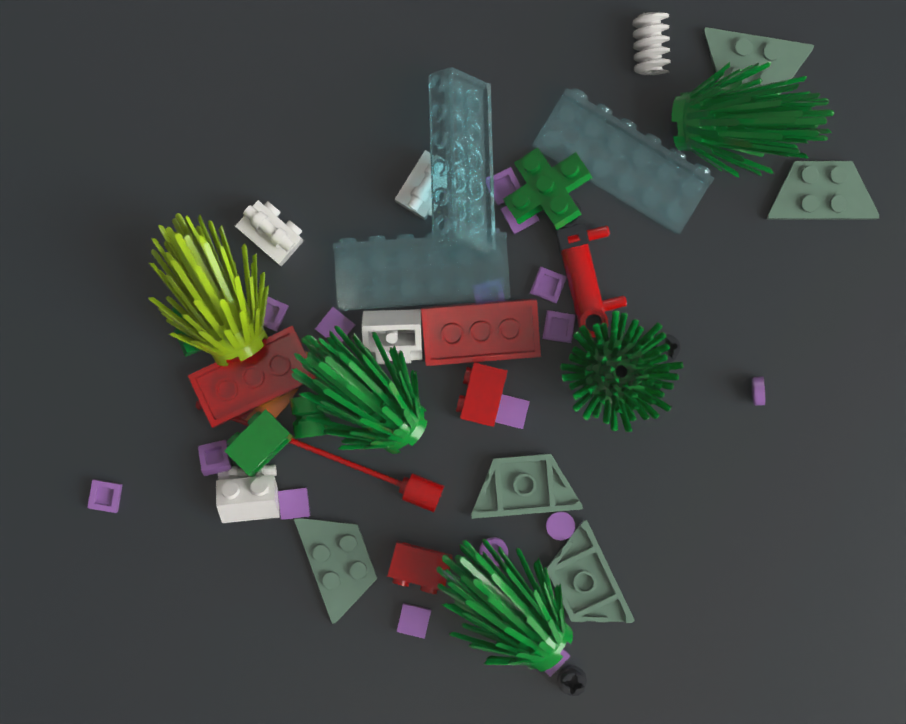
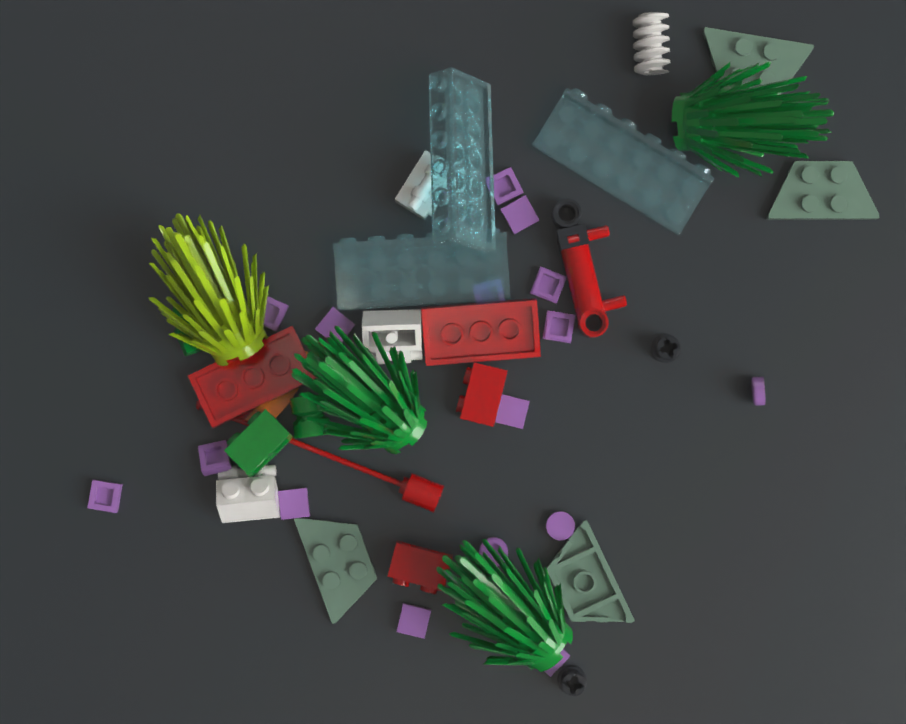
(269, 232): white brick -> none
(524, 487): sand green wing -> none
(547, 188): green plate -> none
(640, 376): green plant -> none

